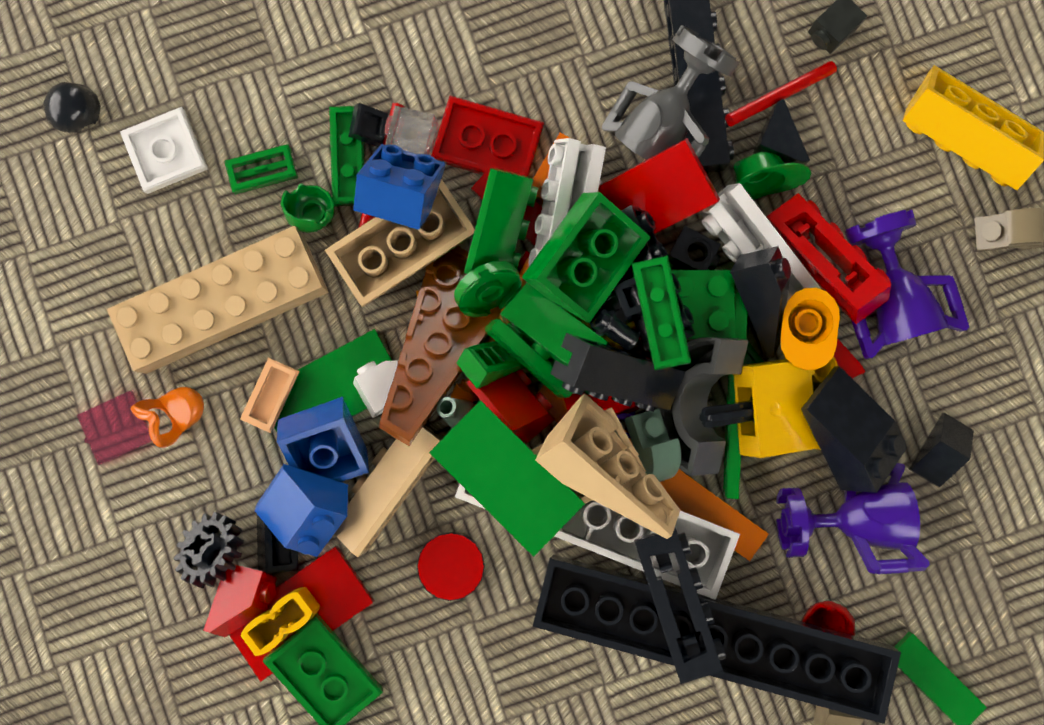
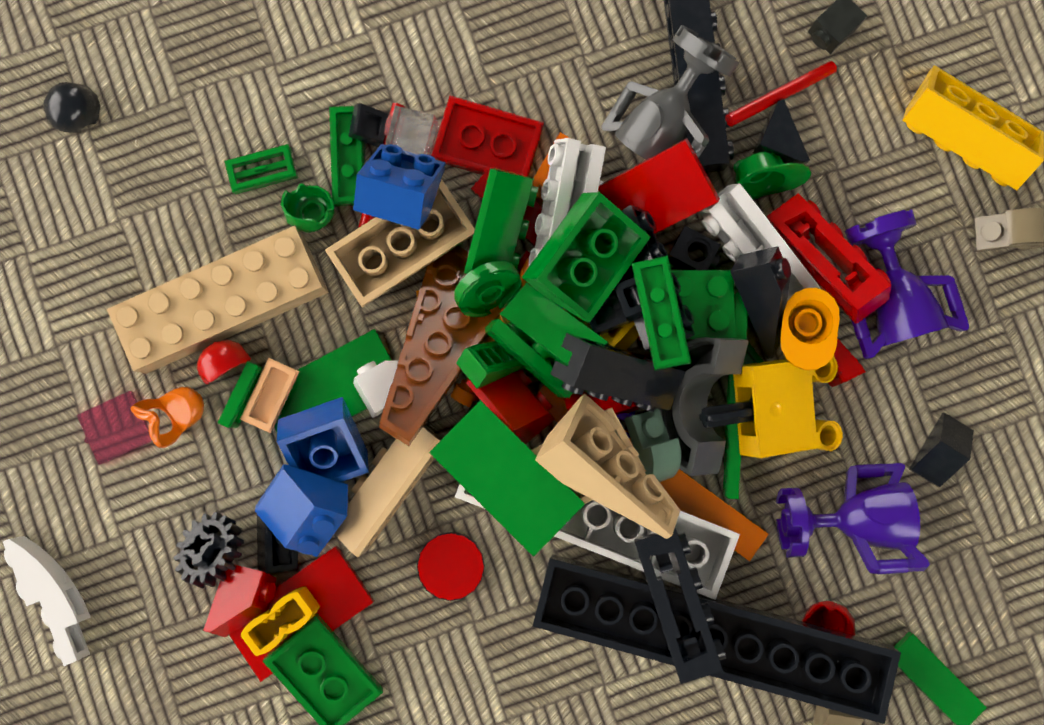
(46, 582): none -> white slope
(164, 150): white tile -> none
(219, 359): none -> red hair
(239, 398): none -> green tile
(453, 409): sand green cone -> none
(608, 324): black pin -> none
(853, 433): black slope -> none

